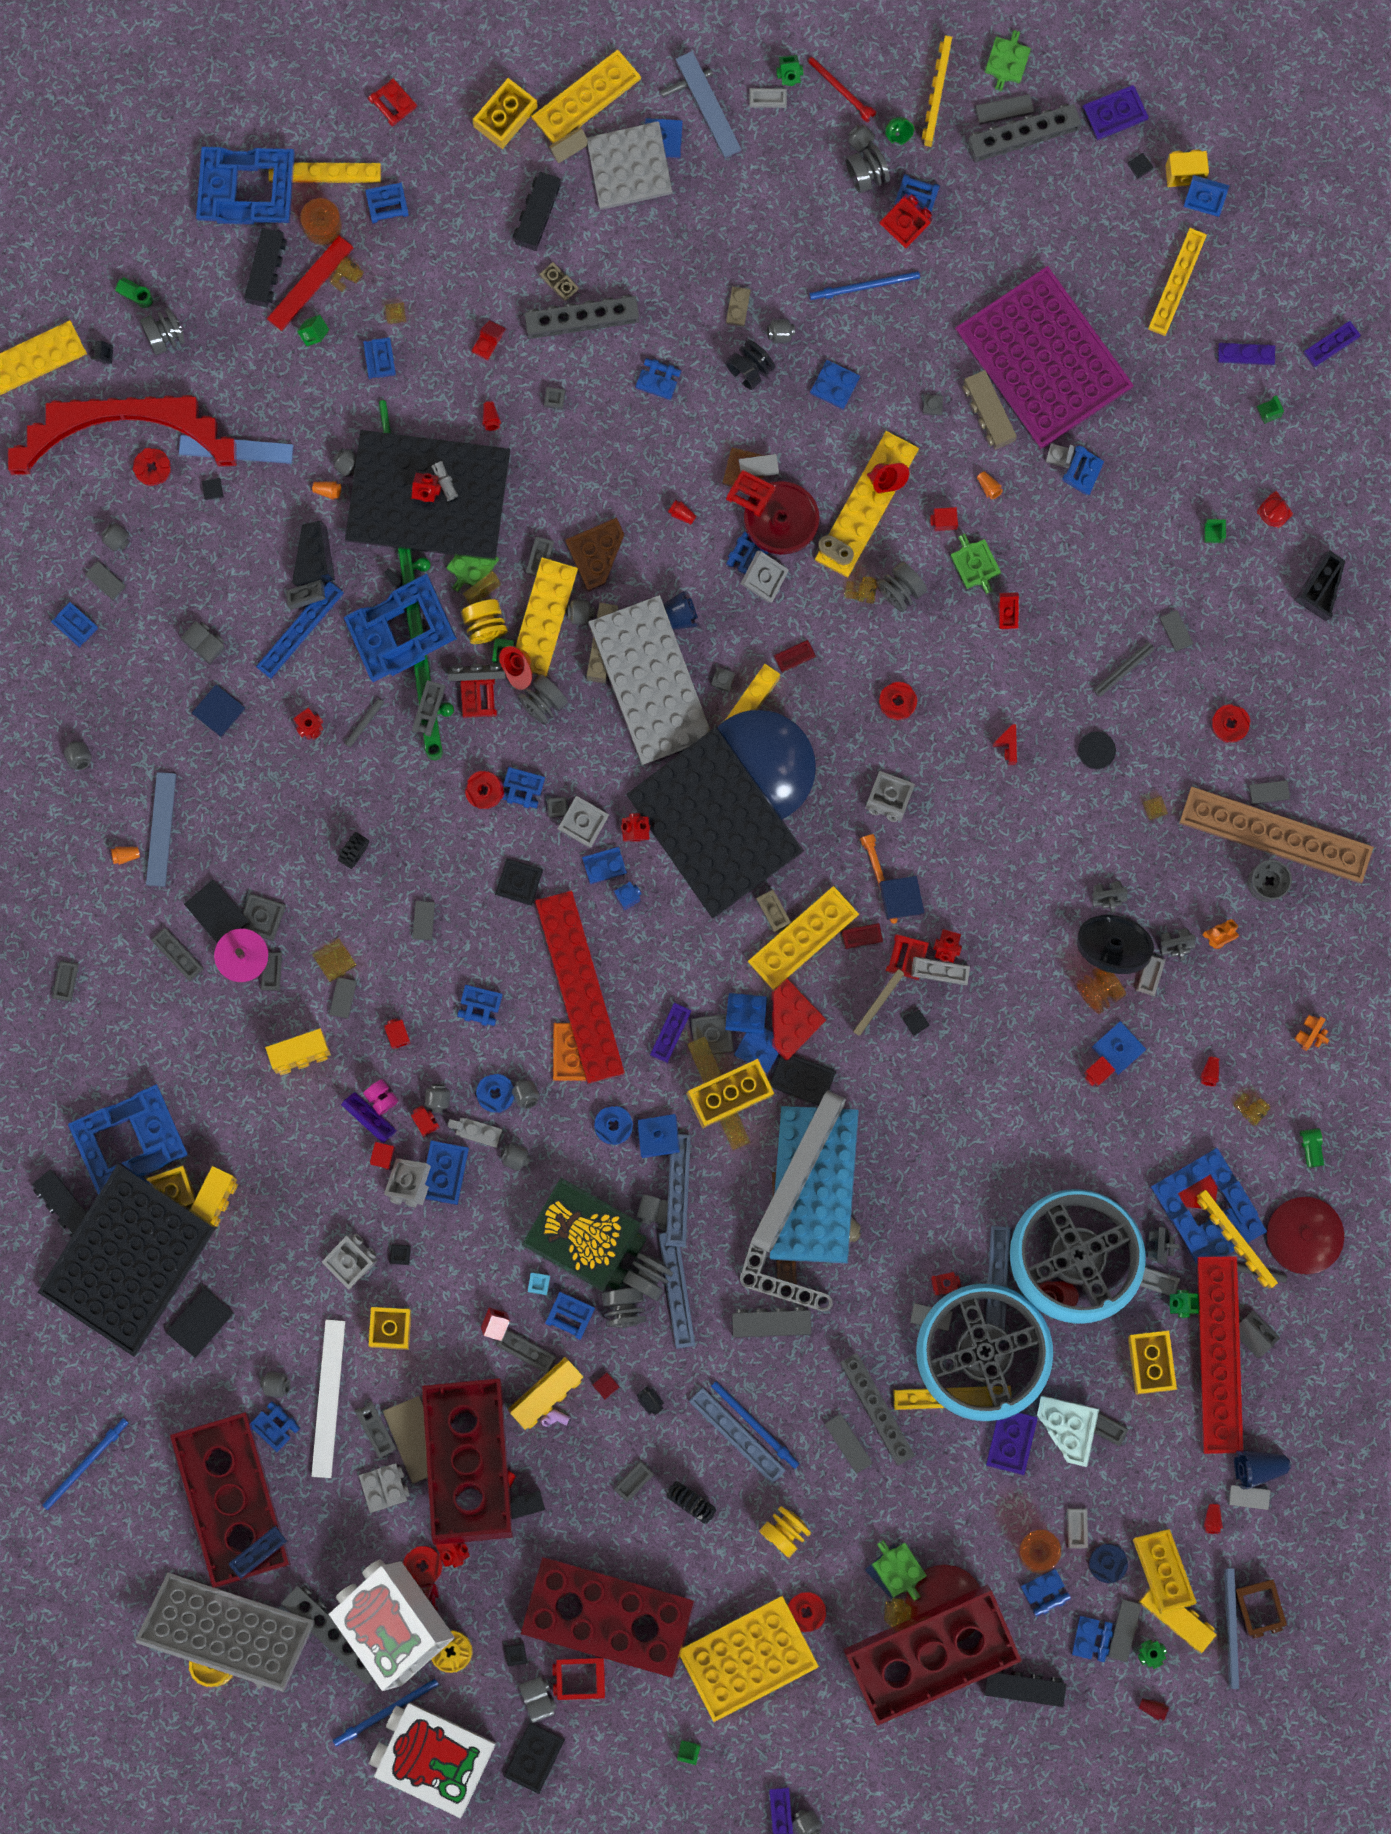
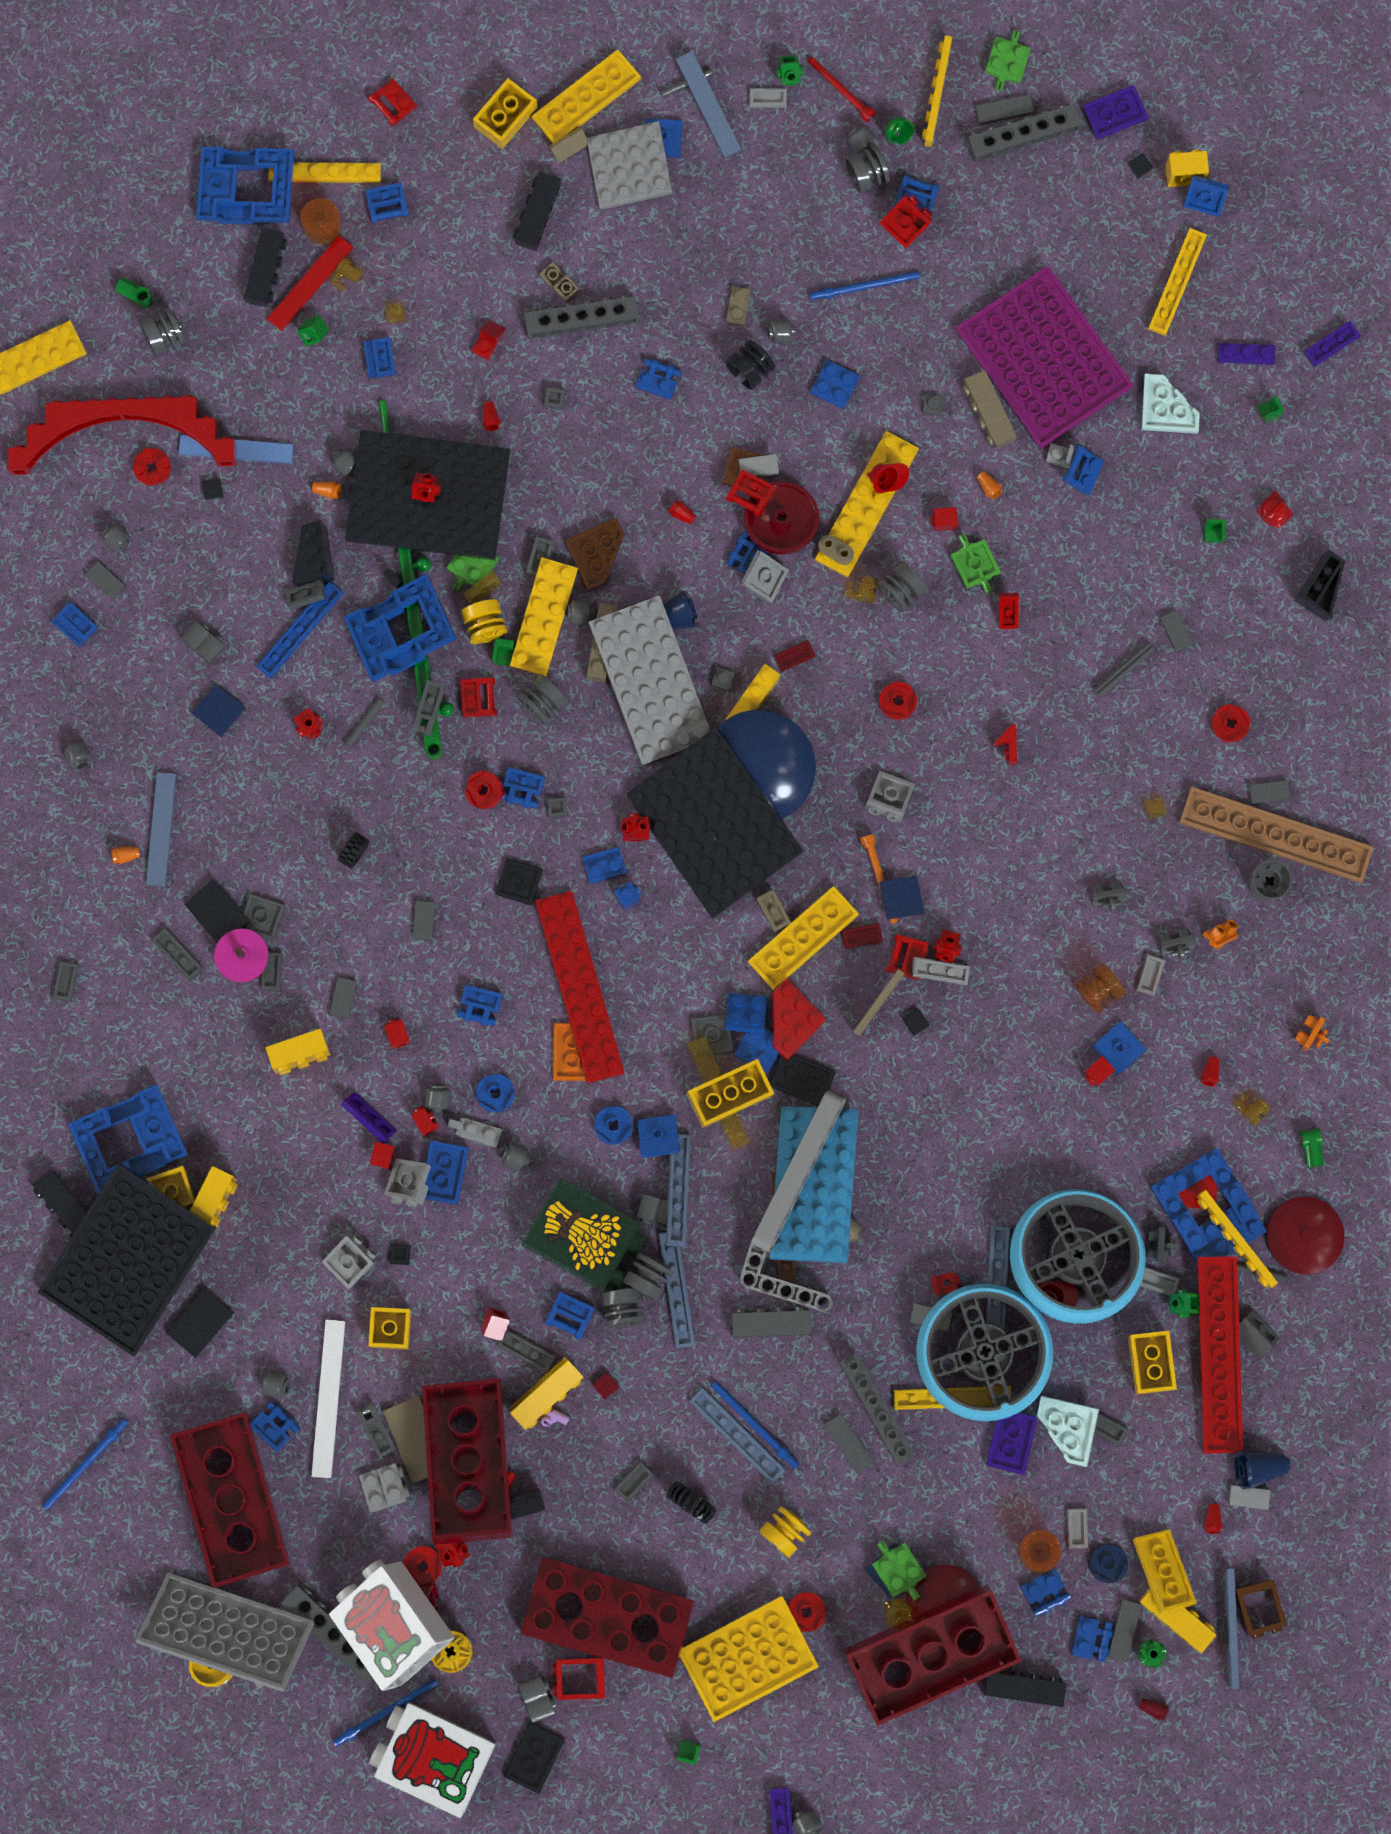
(103, 352): black tile -> none
(258, 1552): dark blue tile -> none
(334, 960): clear yellow piece -> none
(379, 1090): dark pink wheel -> none
(445, 481): light grey pin -> none
(476, 672): dark grey plate -> none
(516, 666): red piece -> none
(516, 1654): black tile -> none
(525, 1093): dark grey head -> none
(538, 1283): medium azure plate -> none
(583, 822): light grey plate -> none
(650, 1401): black brick -> none
(670, 1033): dark purple plate -> none
(1096, 750): black tile -> none
(1115, 944): black dish -> none
(1166, 407): none -> light aqua plate

